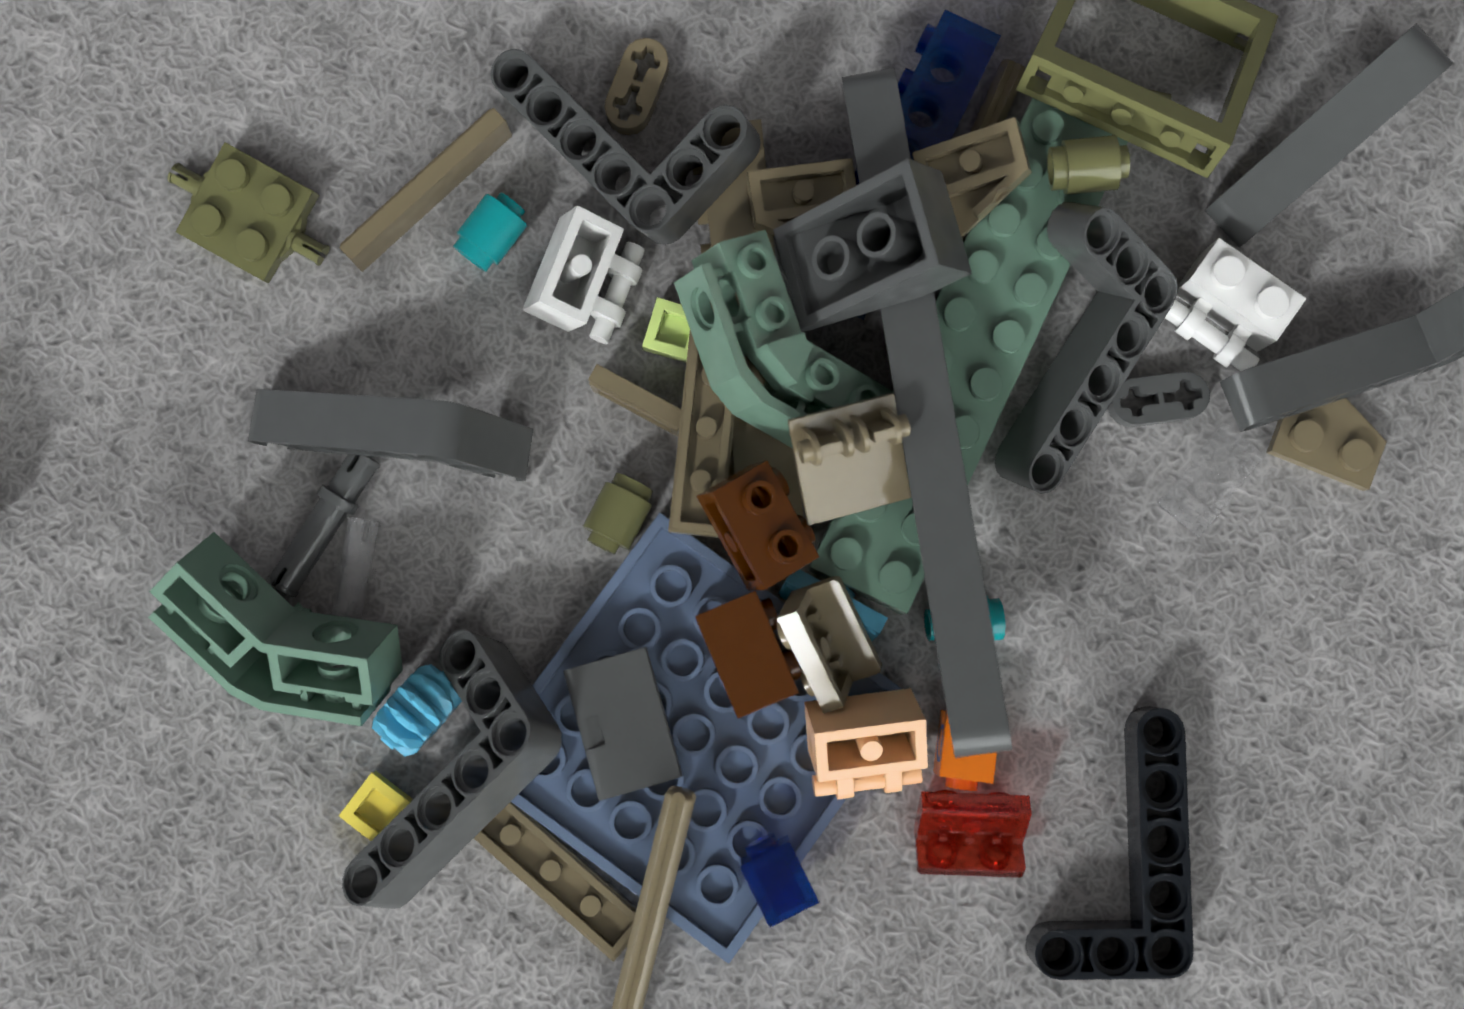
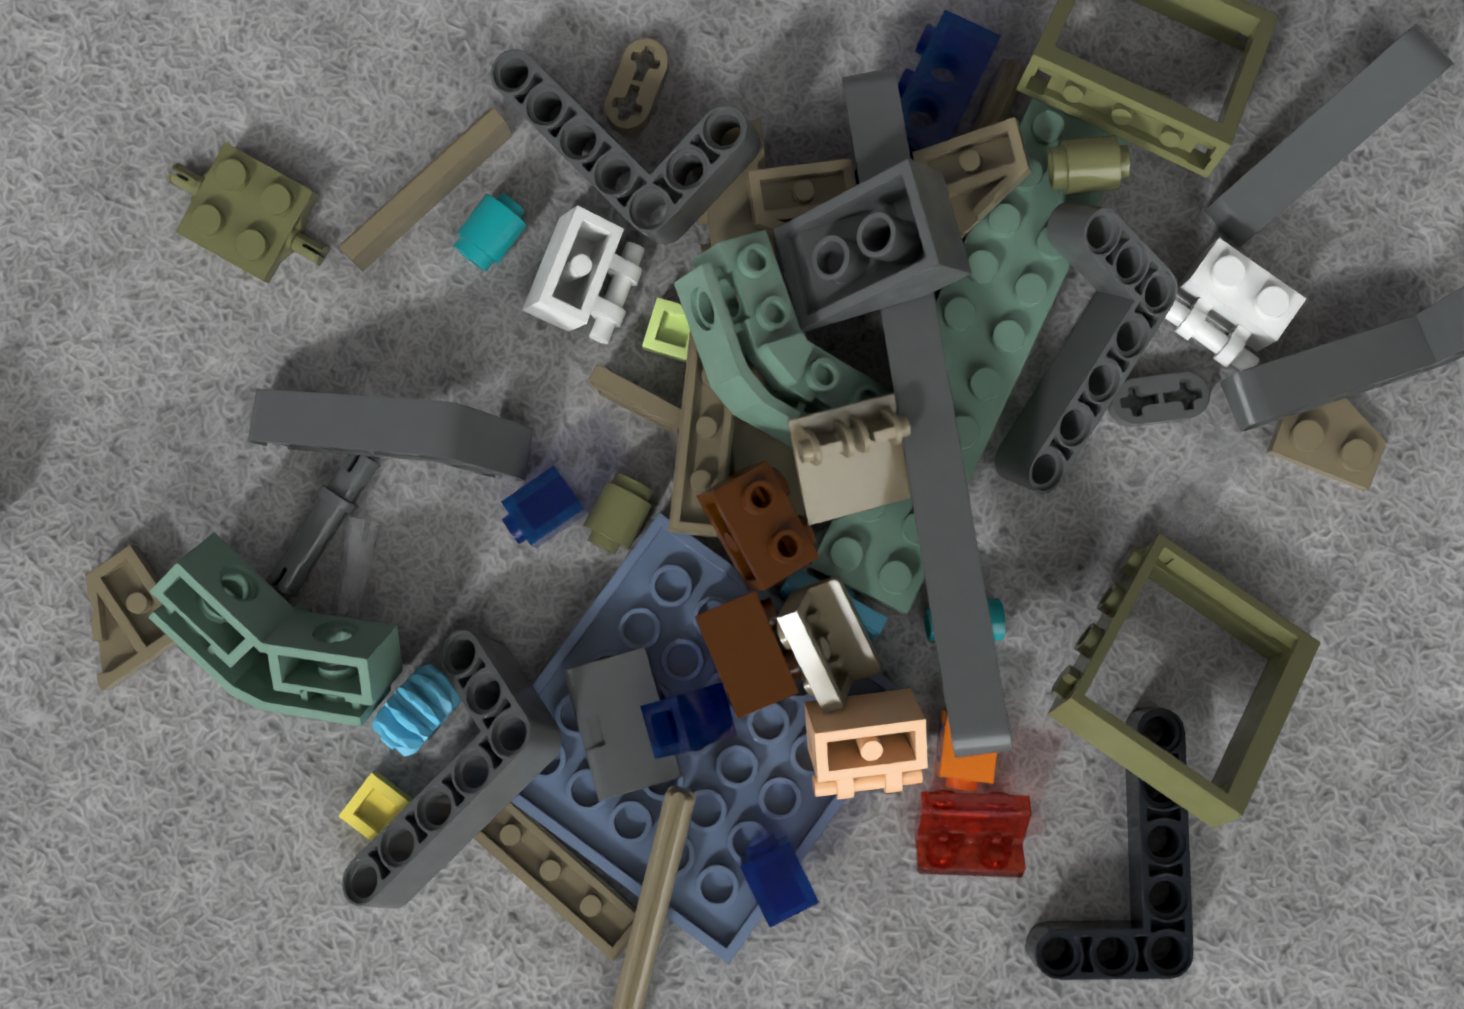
(121, 614): none -> dark tan wing
(542, 509): none -> clear blue brick
(688, 720): none -> clear blue brick
(1241, 615): none -> olive window

